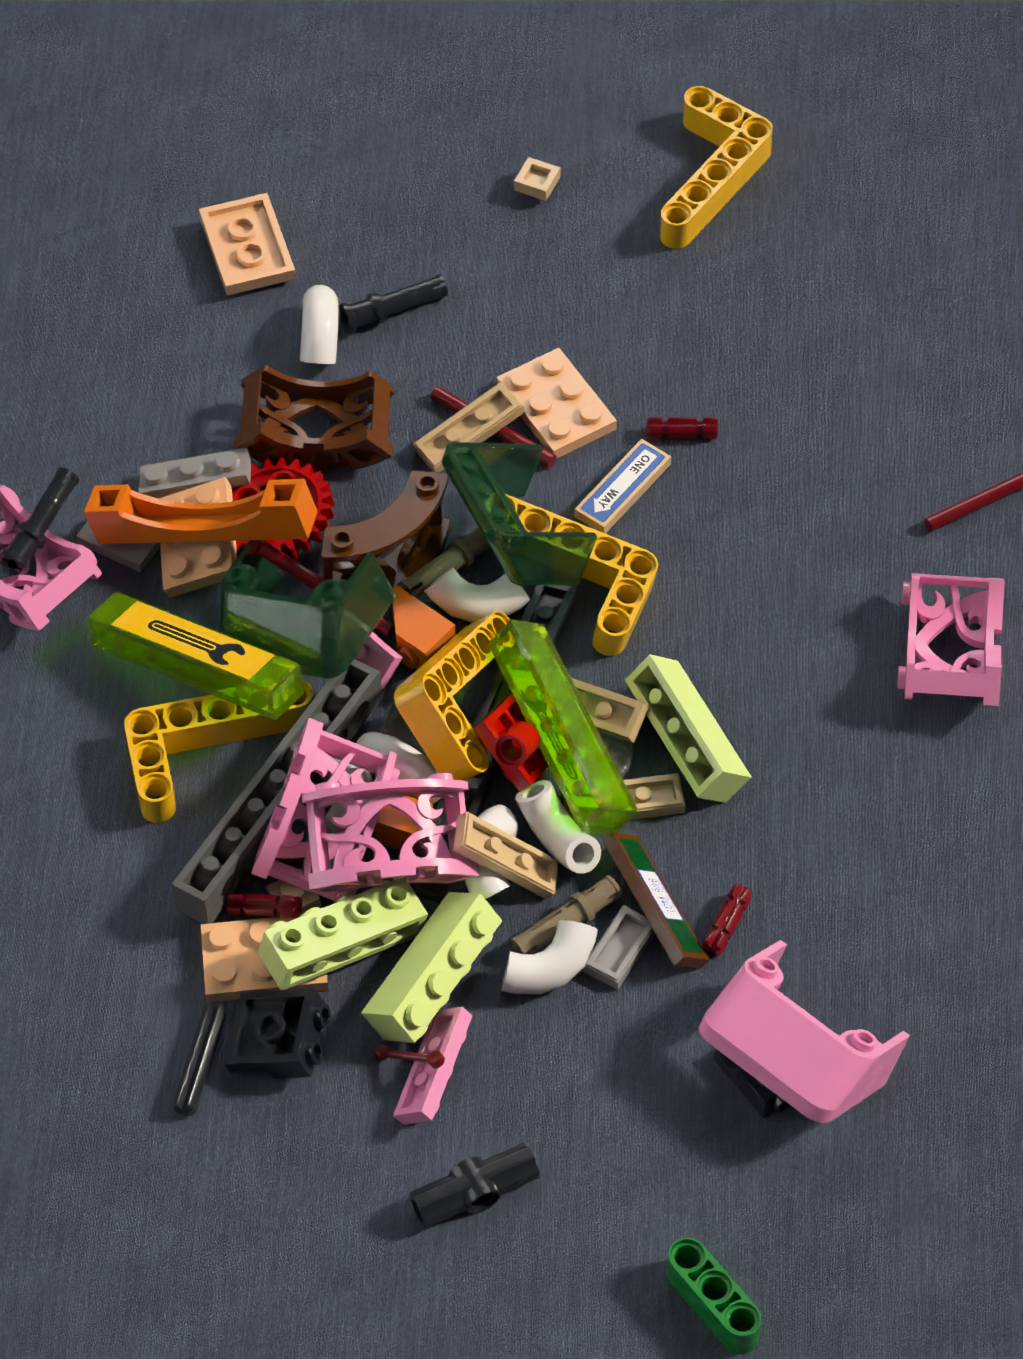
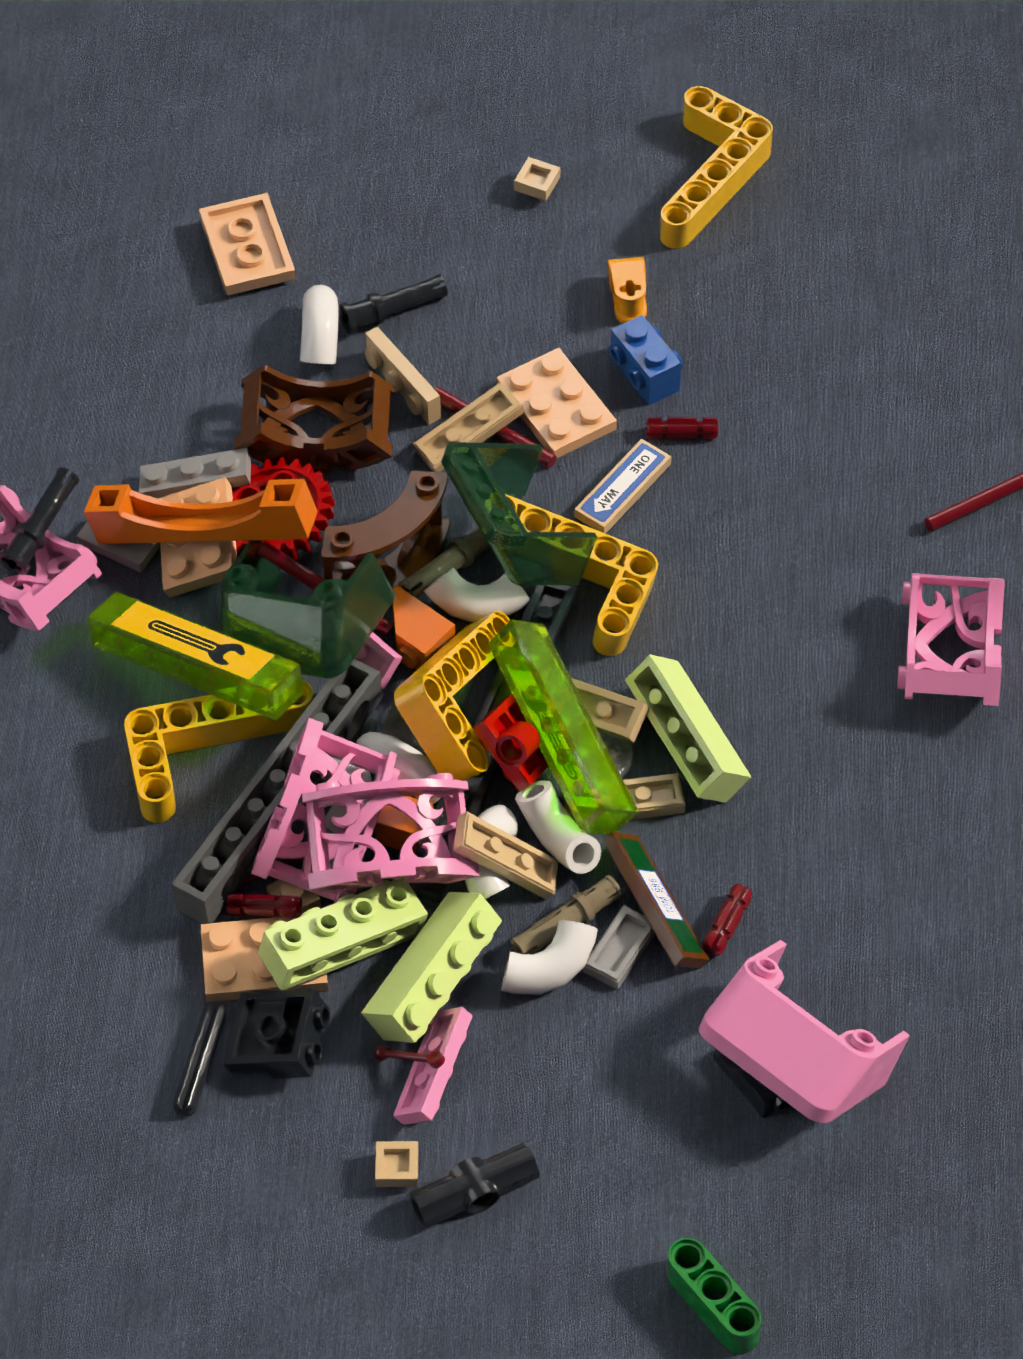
(396, 1164): none -> tan plate
(402, 375): none -> tan plate
(628, 287): none -> light orange piece
(646, 359): none -> blue brick

